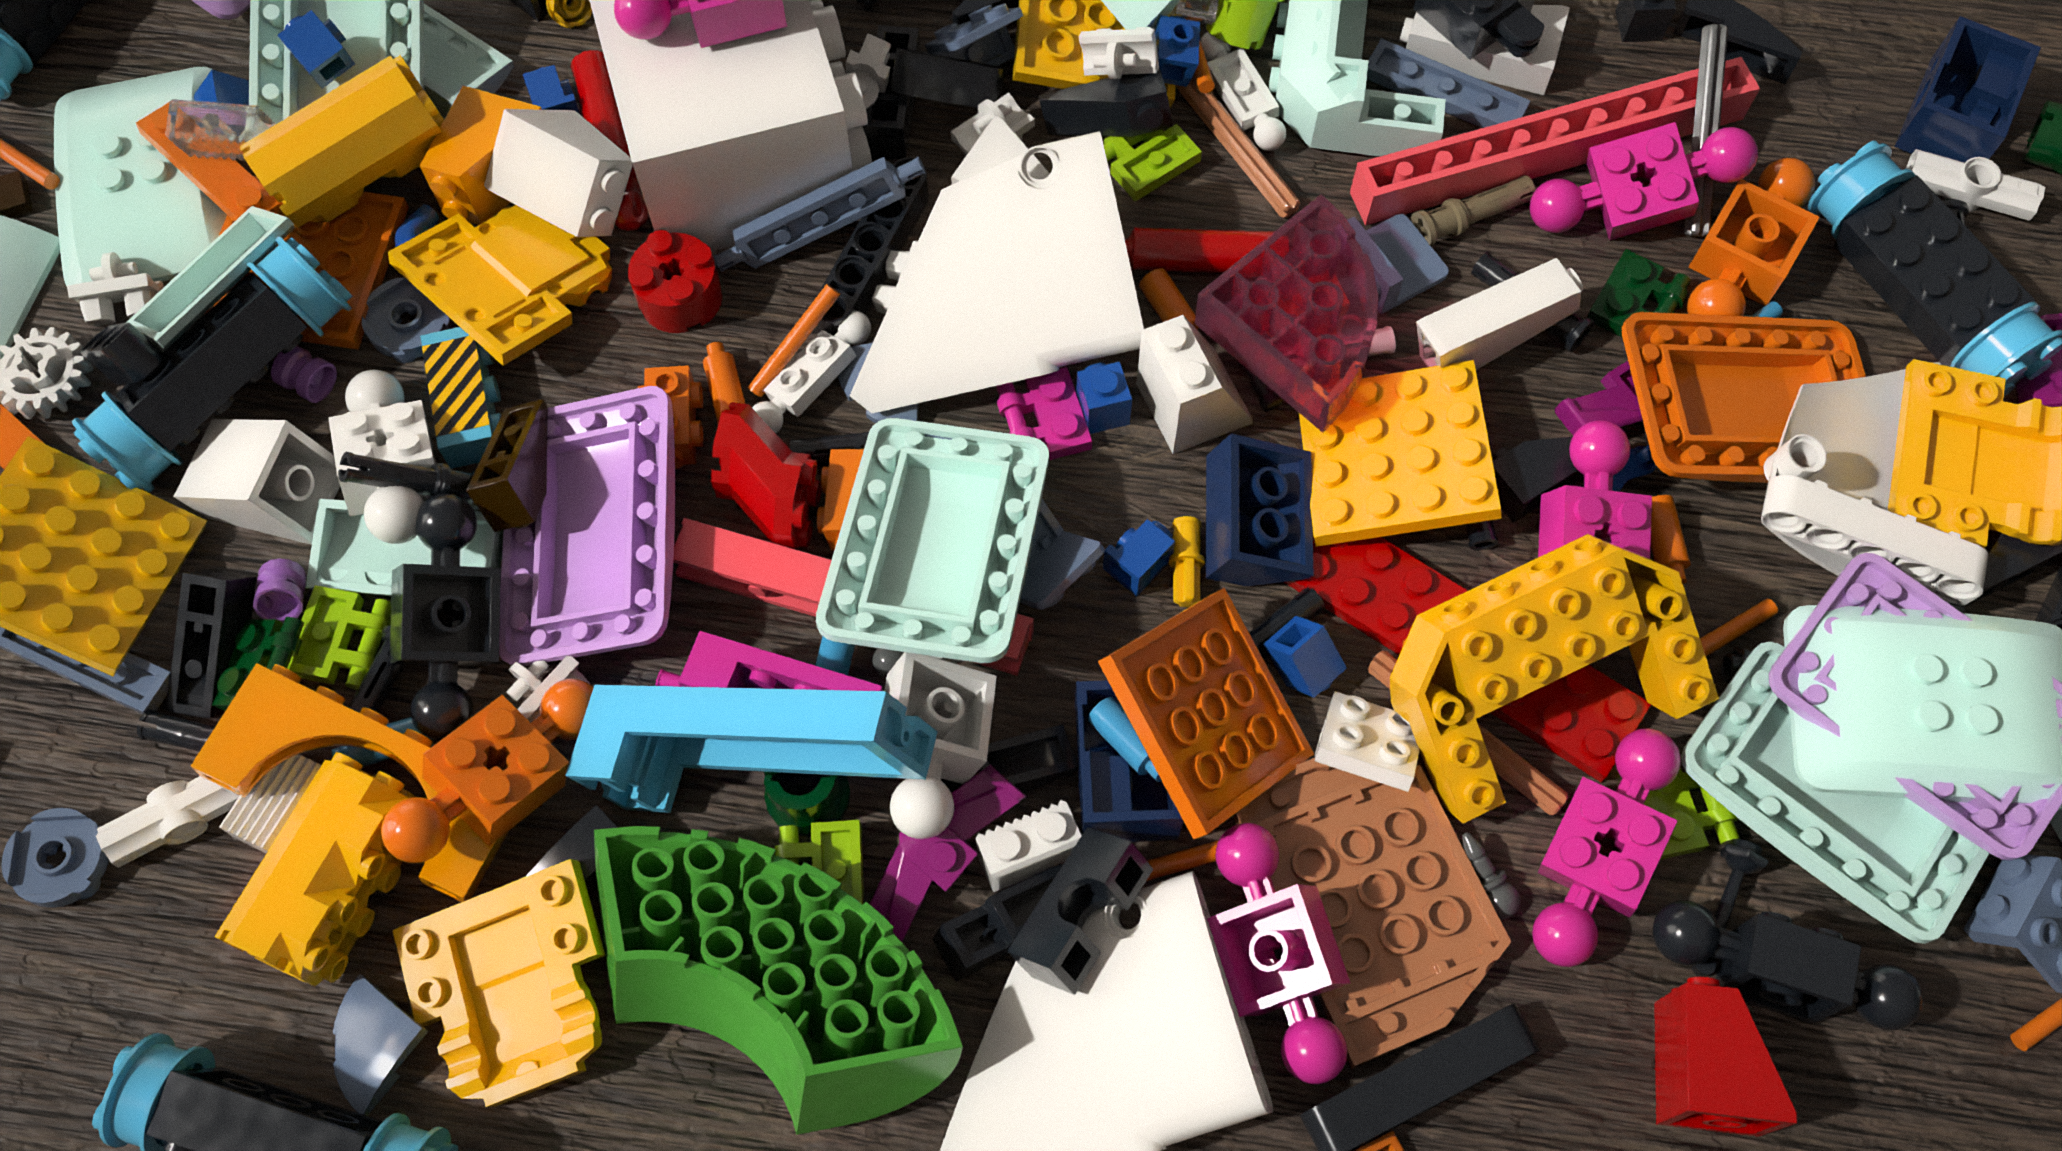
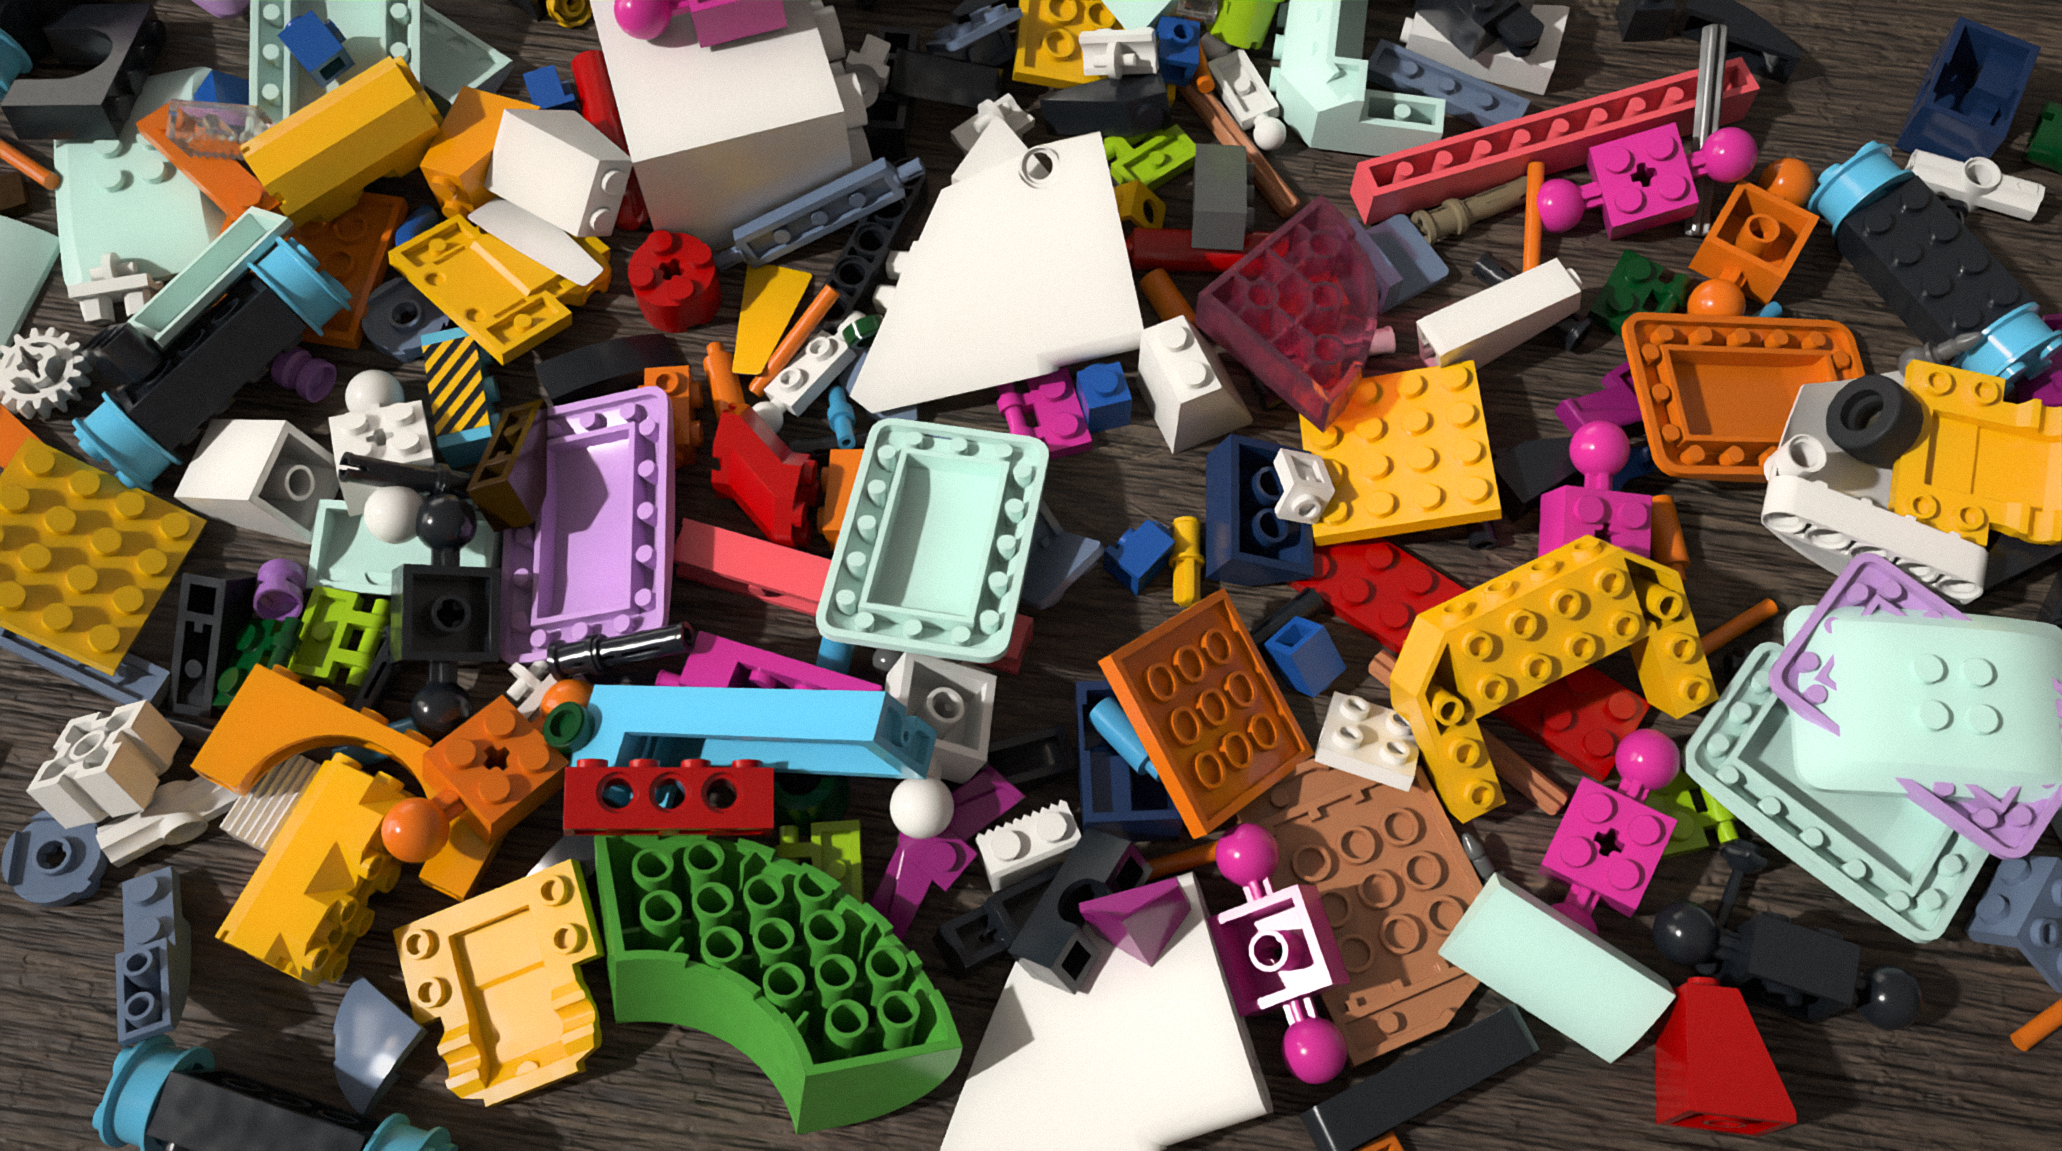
(100, 100): none -> black arch
(106, 765): none -> white brick
(155, 958): none -> sand blue slope
(537, 240): none -> white sticker
(568, 727): none -> dark green tile
(589, 816): none -> red brick
(600, 653): none -> black pin
(604, 367): none -> black slope
(766, 309): none -> yellow sticker
(841, 417): none -> dark azure bar
(862, 332): none -> dark green tile
(1130, 203): none -> yellow bracket
(1139, 918): none -> magenta slope
(1222, 197): none -> dark grey brick
(1304, 484): none -> white bracket
(1533, 219): none -> orange bar
(1557, 969): none -> light aqua slope
(1890, 434): none -> black tyre
(1941, 352): none -> dark grey bar

